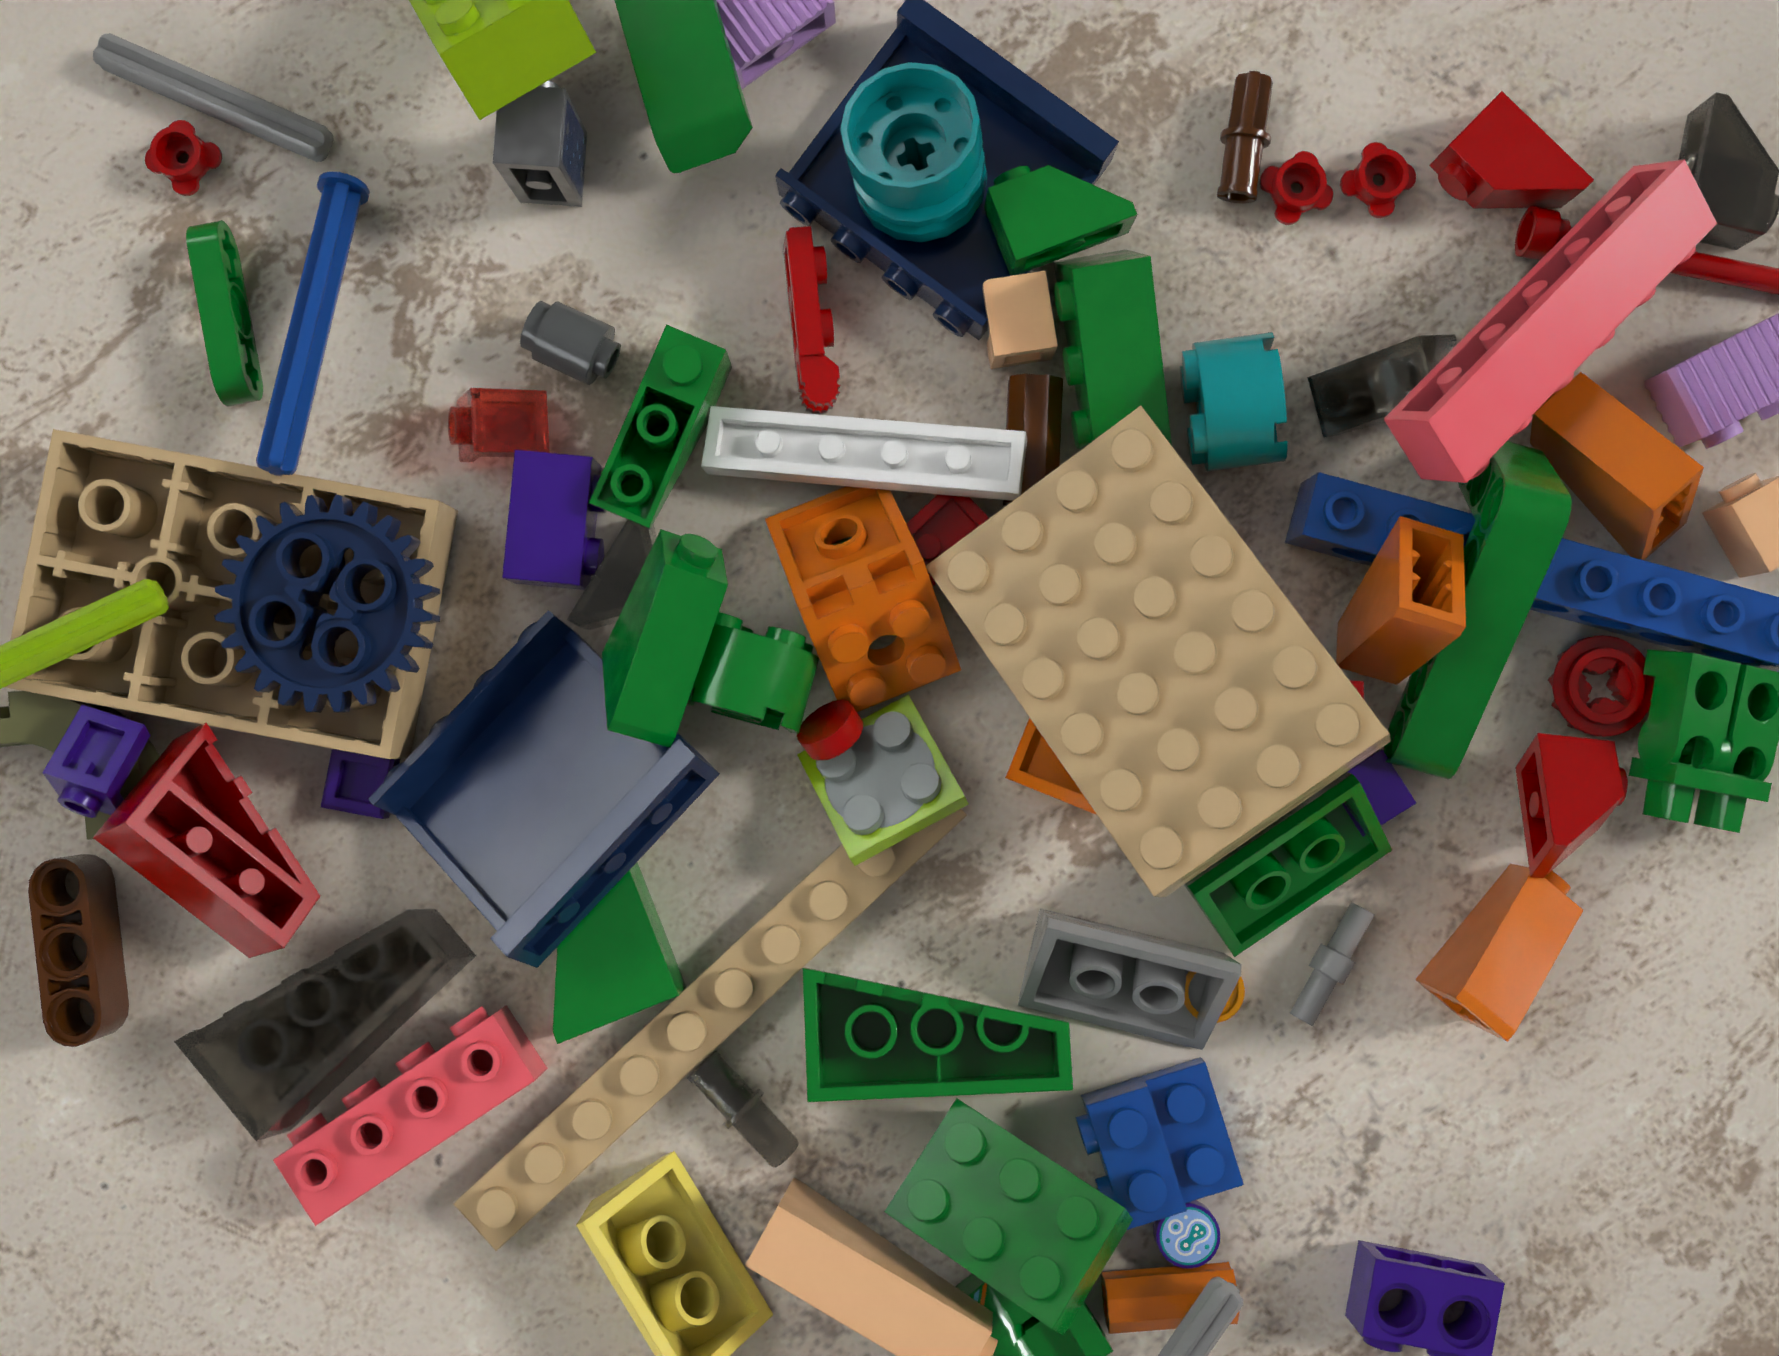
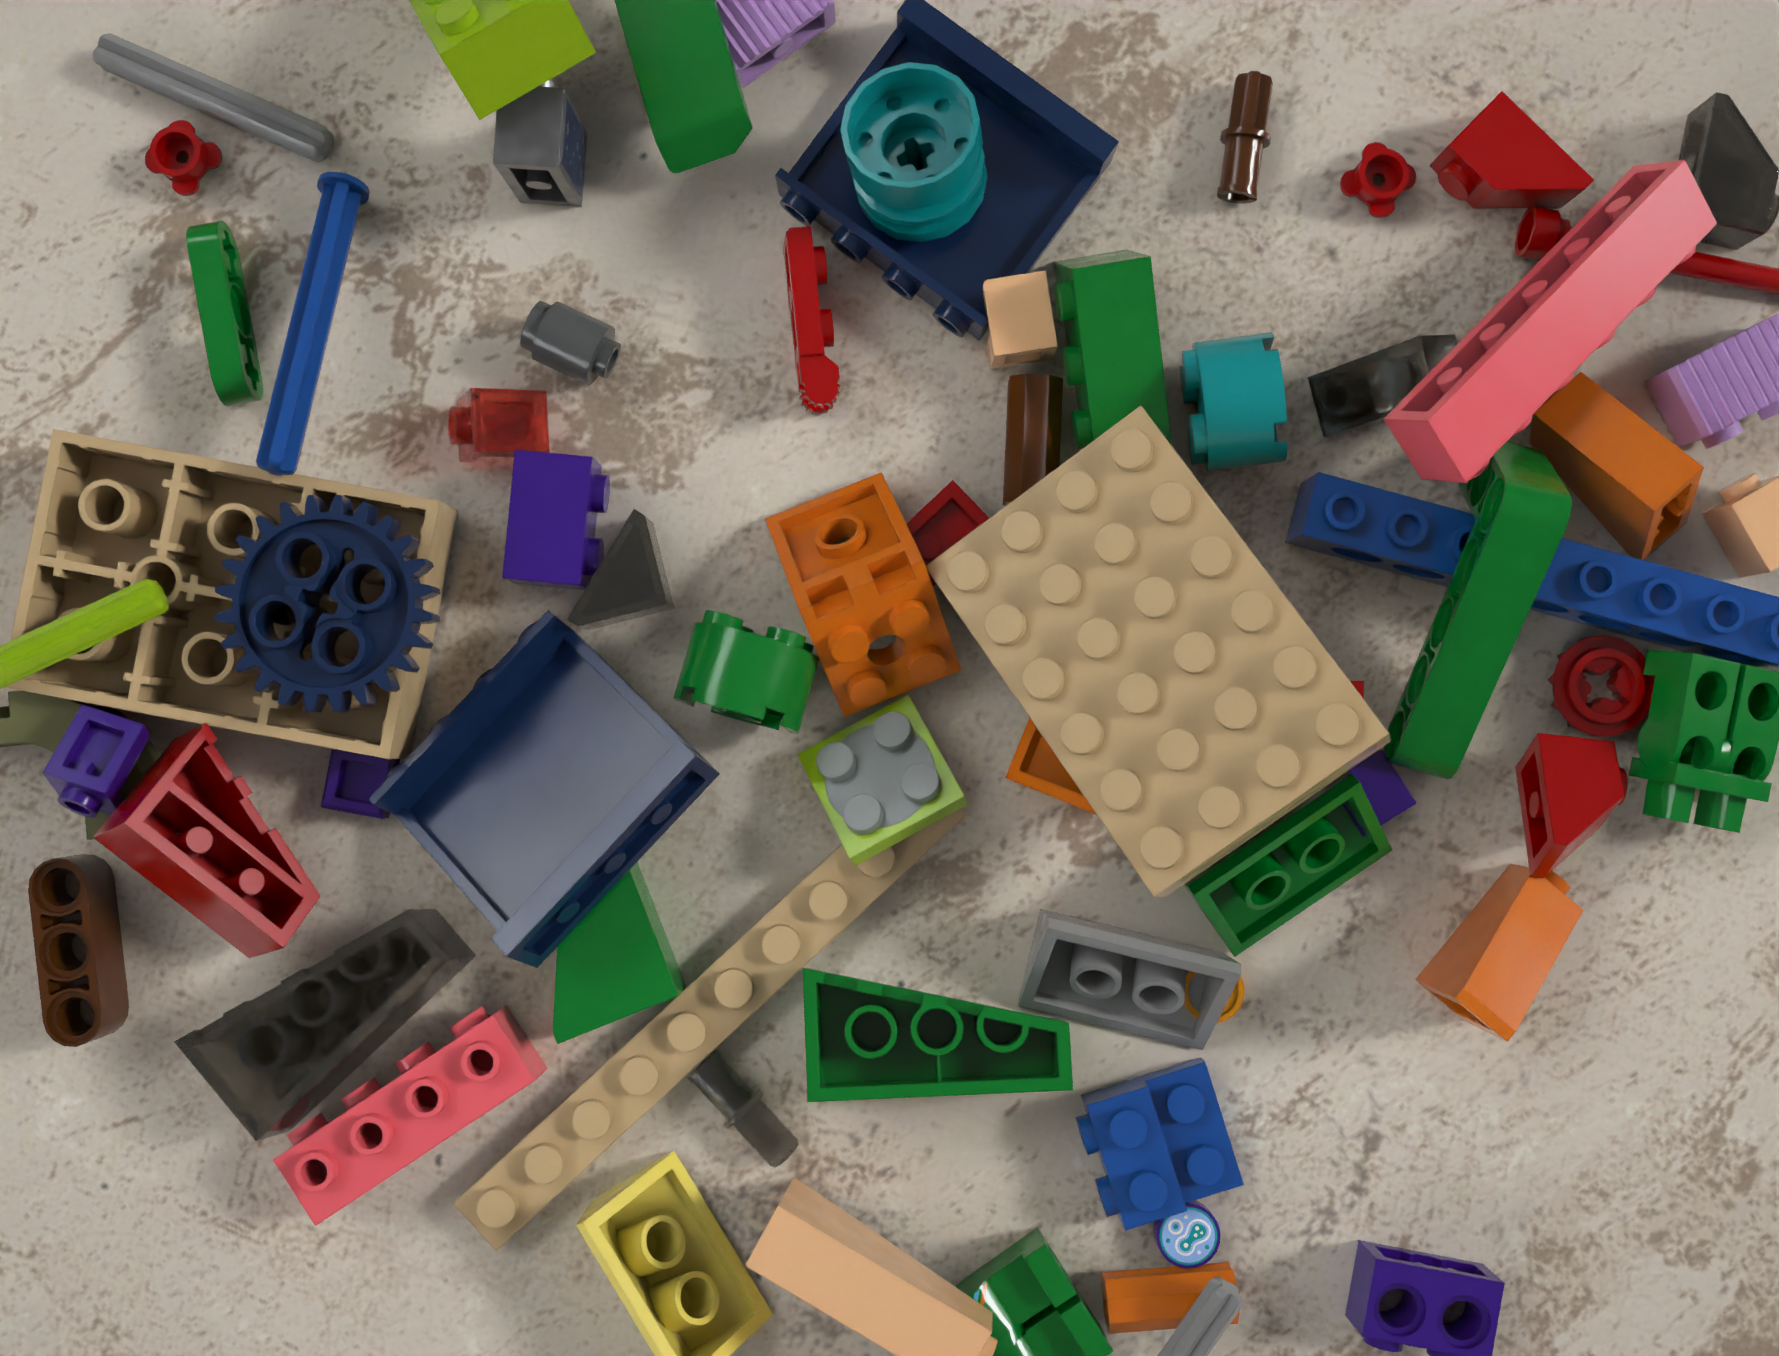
(662, 426): green slope -> none
(662, 637): green slope -> none
(830, 730): red tile -> none
(865, 453): white plate -> none
(1010, 1216): green brick -> none
(1051, 216): green slope -> none
(1302, 170): red plate -> none
(1332, 964): light grey bar -> none
(1405, 604): orange slope -> none

